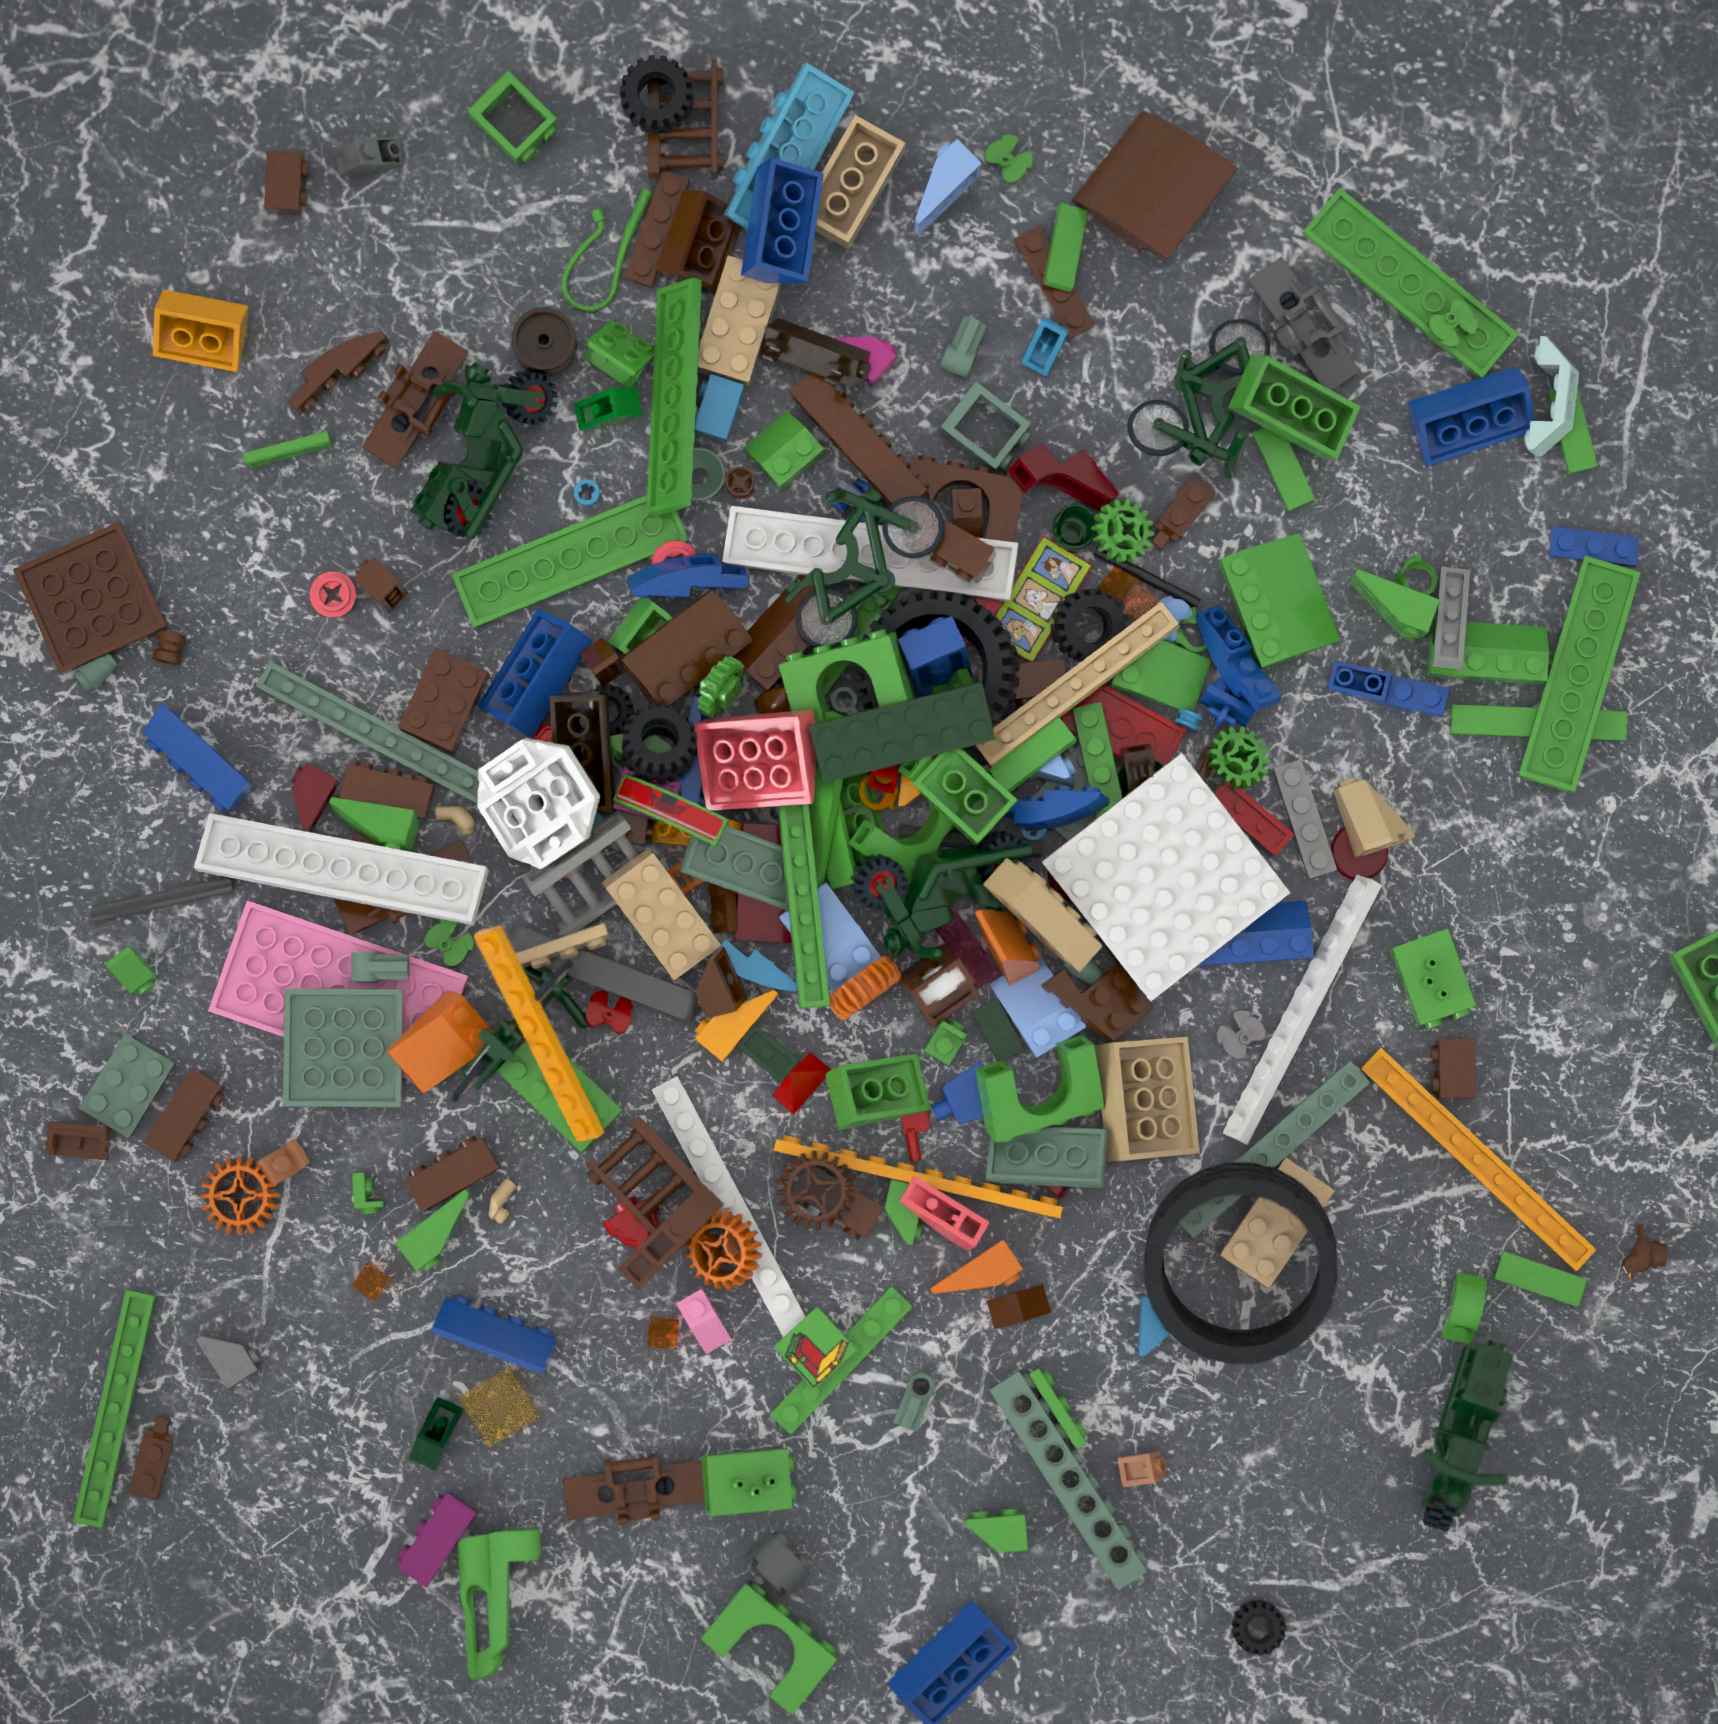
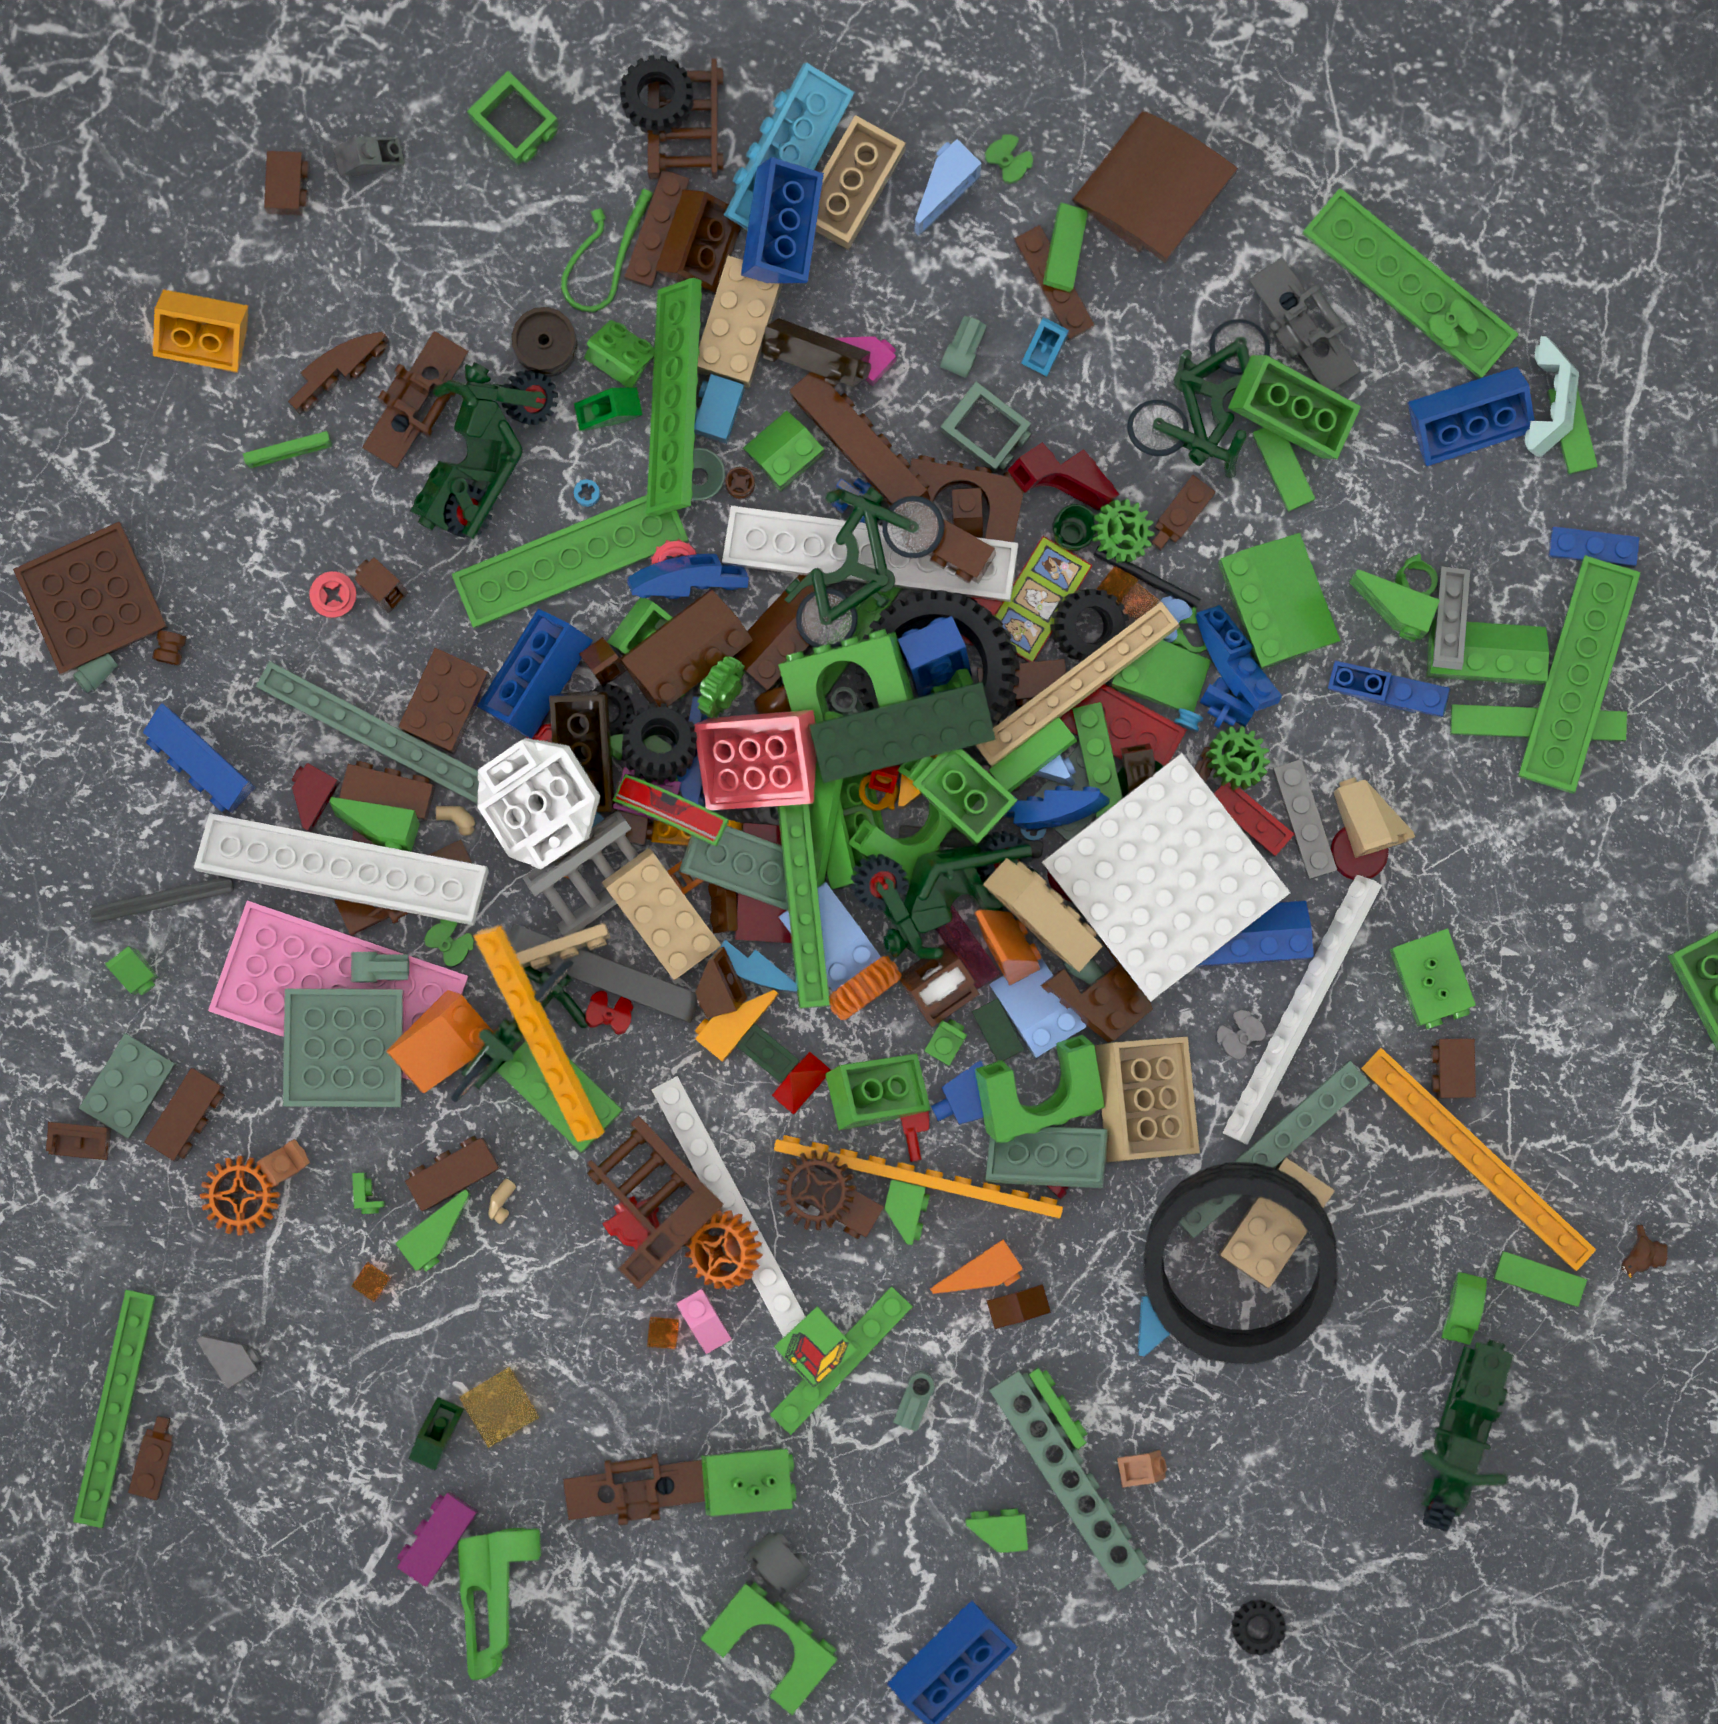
(494, 1334): blue slope -> none
(944, 1214): coral slope -> none

